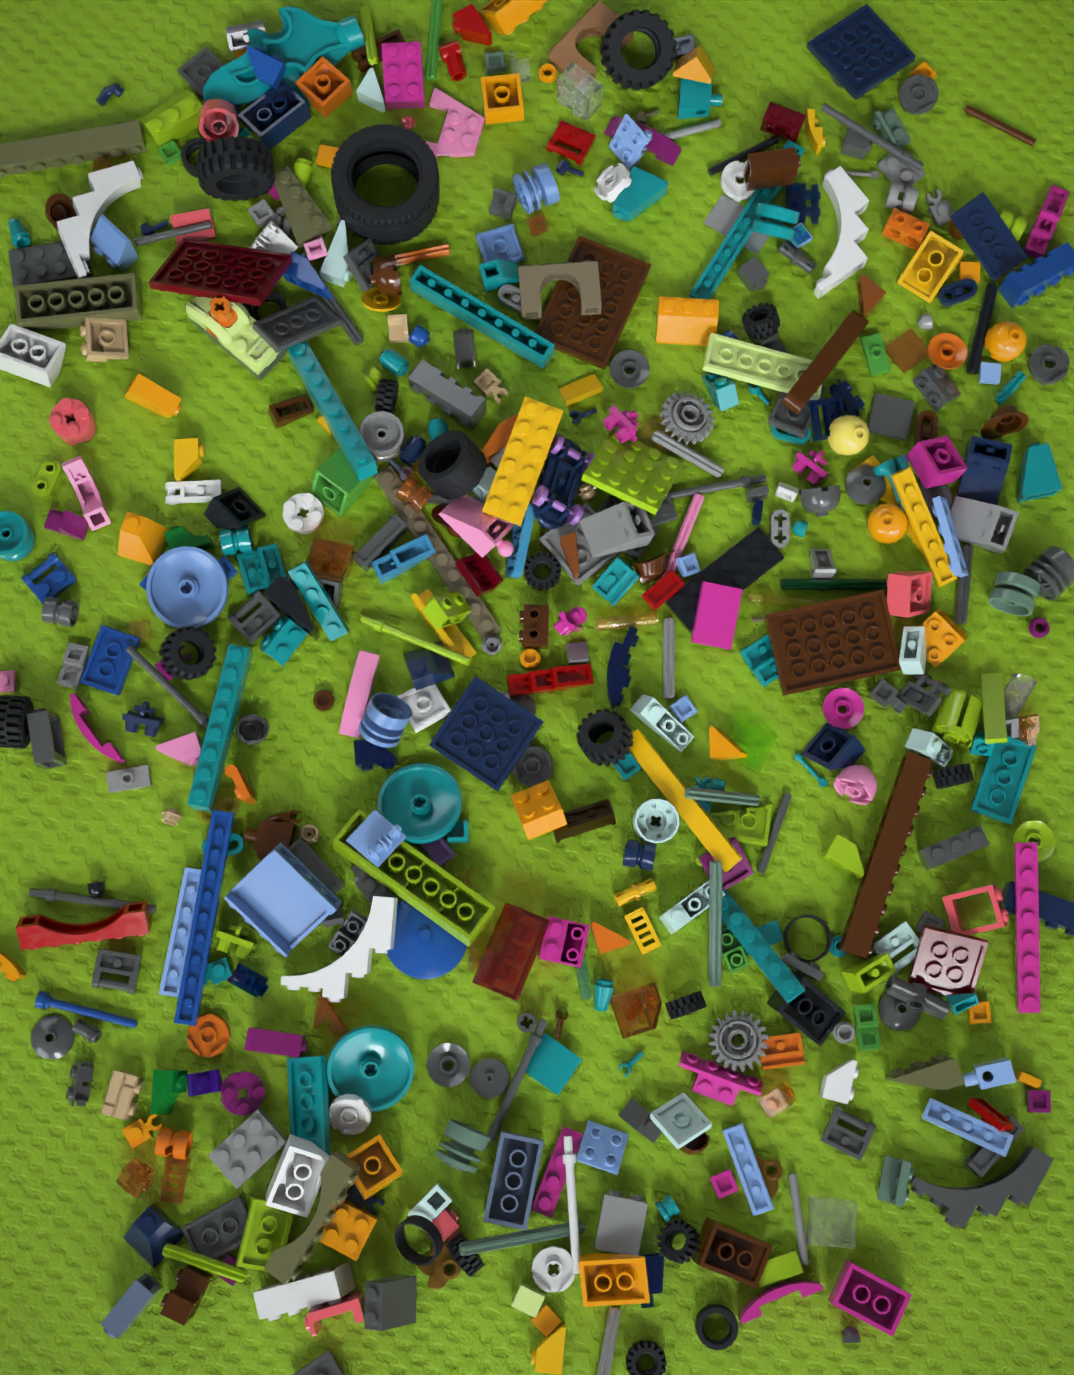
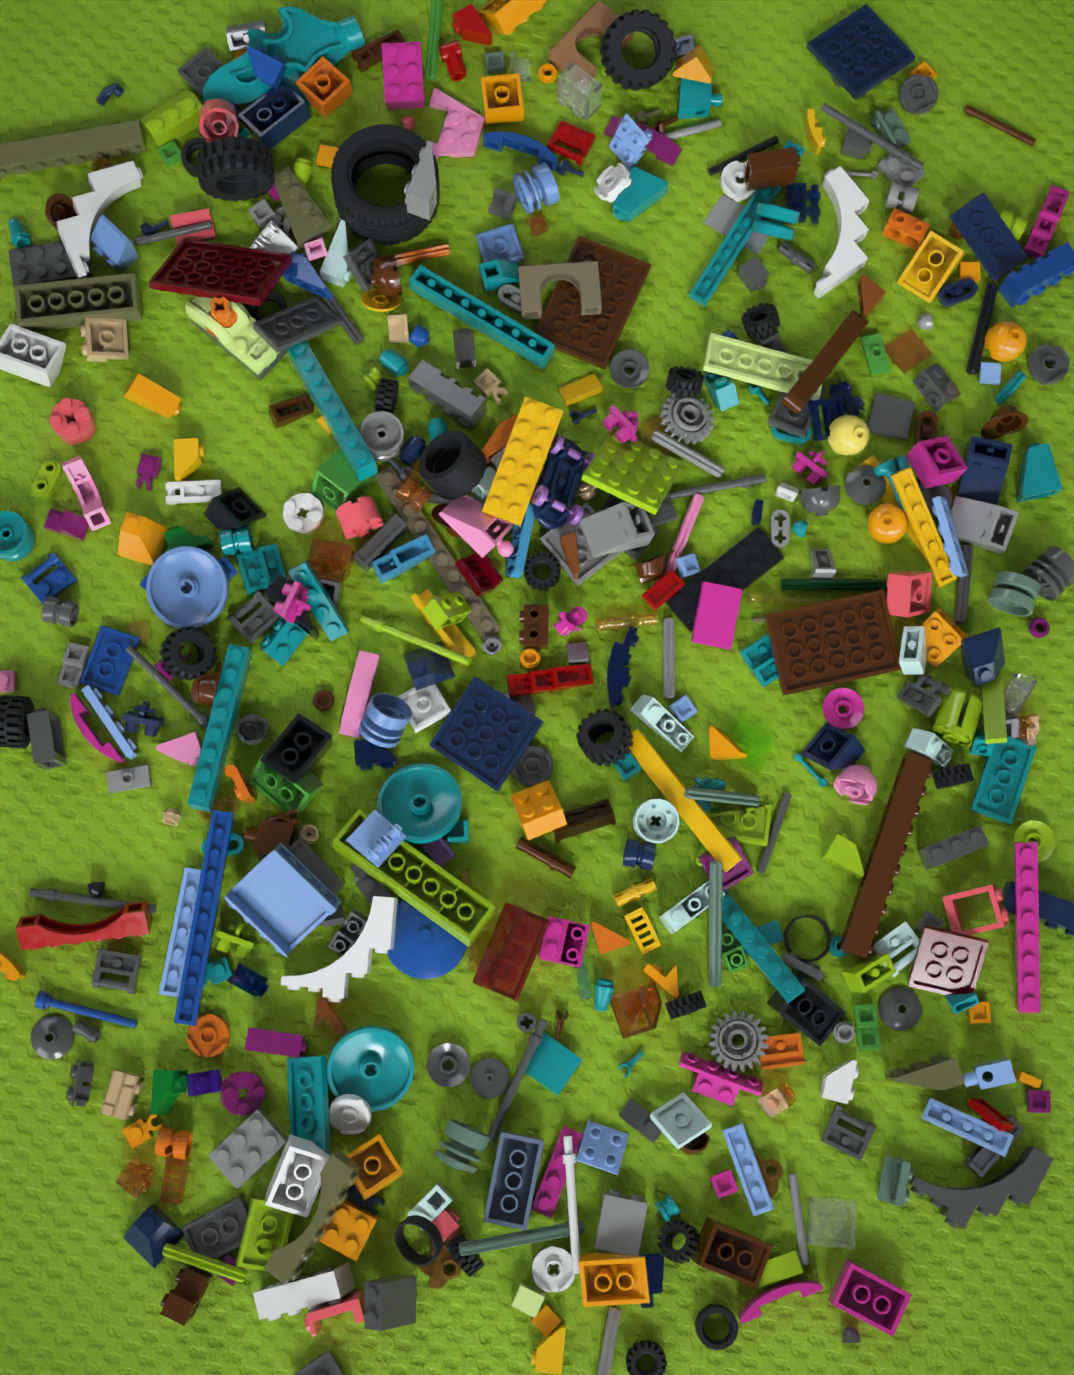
(115, 728): none -> light blue plate
(131, 1306): sand blue brick -> none
(148, 468): none -> magenta plate
(205, 687): none -> reddish brown piece
(283, 792): none -> bright green slope
(294, 603): none -> dark pink hips
(297, 749): none -> black slope
(359, 517): none -> coral brick
(369, 36): lime axle -> none
(370, 93): light aqua slope -> none
(422, 190): none -> light grey slope
(497, 141): none -> blue slope
(545, 857): none -> reddish brown pin
(616, 581): teal plate -> none
(660, 126): none -> reddish brown hand
(668, 983): none -> light orange slope
(684, 381): none -> black tyre
(686, 320): light orange slope -> none
(757, 493): dark grey tile -> none
(783, 122): dark red brick -> none
(801, 237): tile -> none
(885, 695): dark grey plate -> none
(917, 997): dark grey piece -> none
(939, 210): light grey plate -> none
(949, 344): orange dish -> none
(983, 656): none -> dark blue slope

